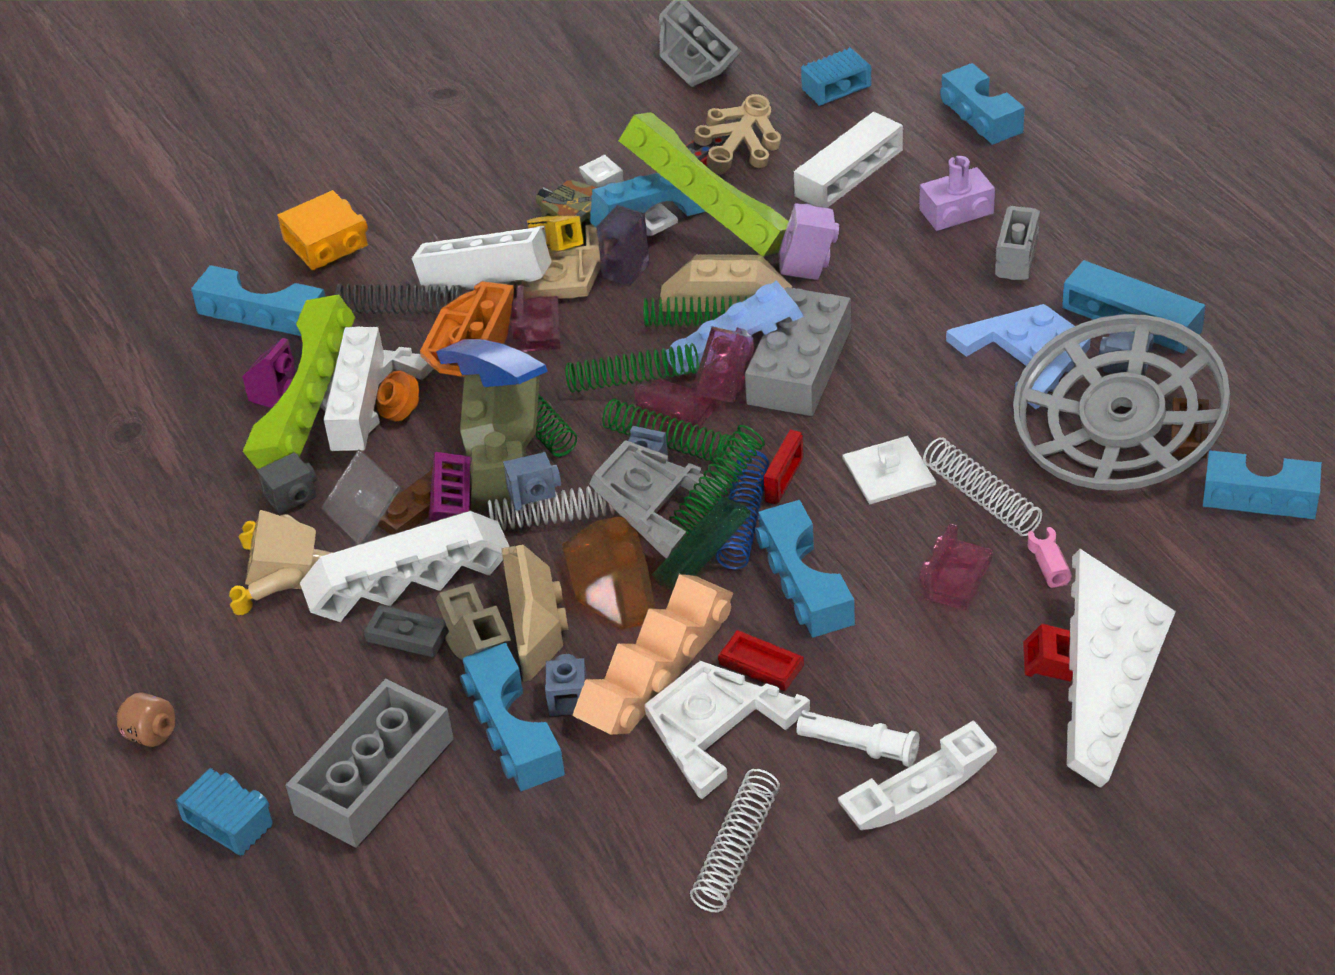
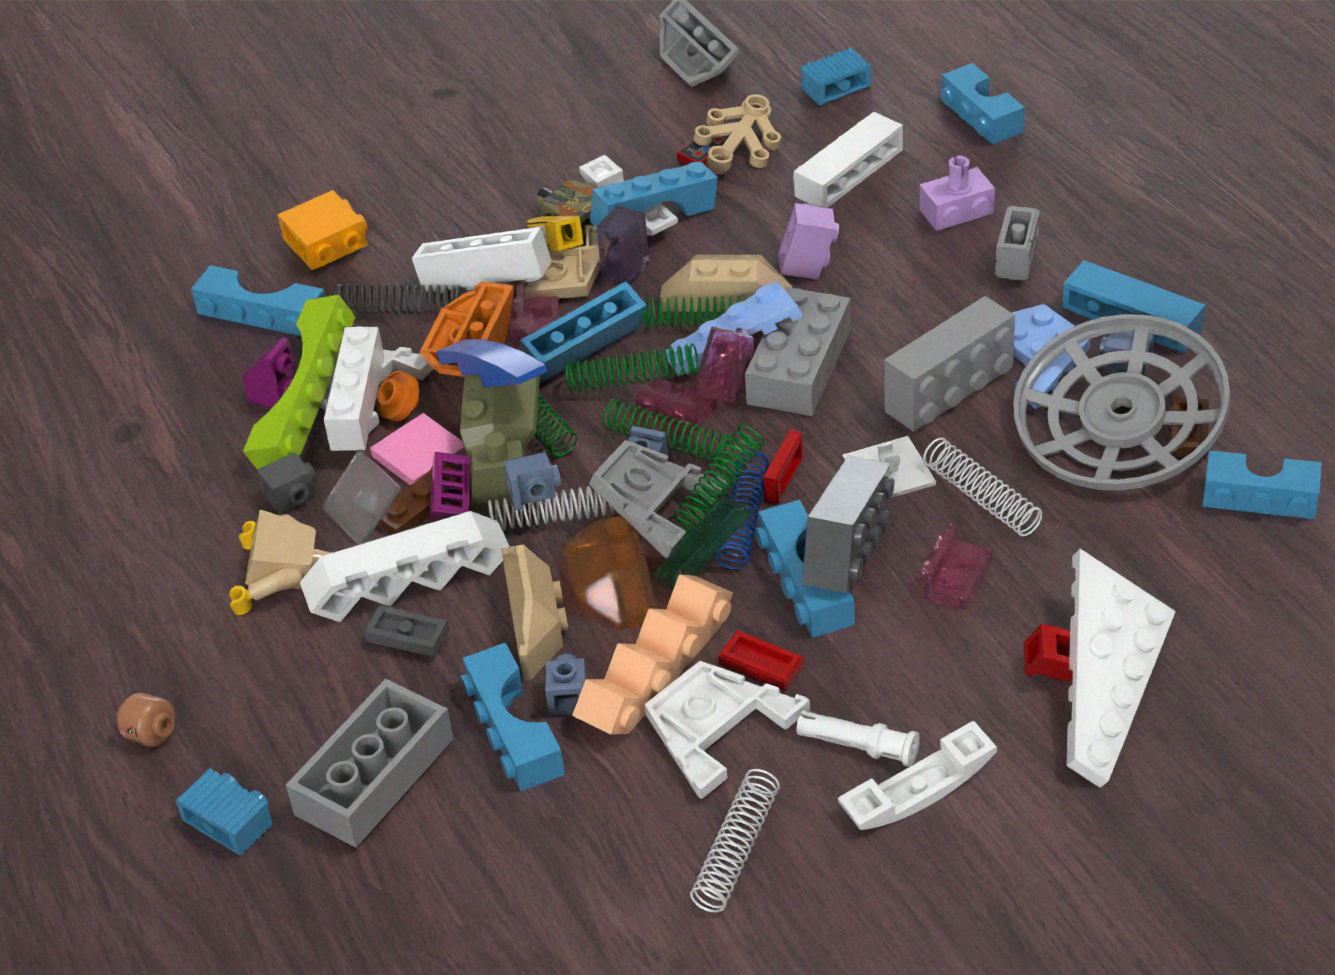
(412, 447): none -> bright pink tile
(470, 624): dark tan brick -> none
(585, 330): none -> dark azure brick
(665, 153): lime arch -> none
(847, 524): none -> dark grey brick
(949, 363): none -> light grey brick
(1050, 558): bright pink bar -> none

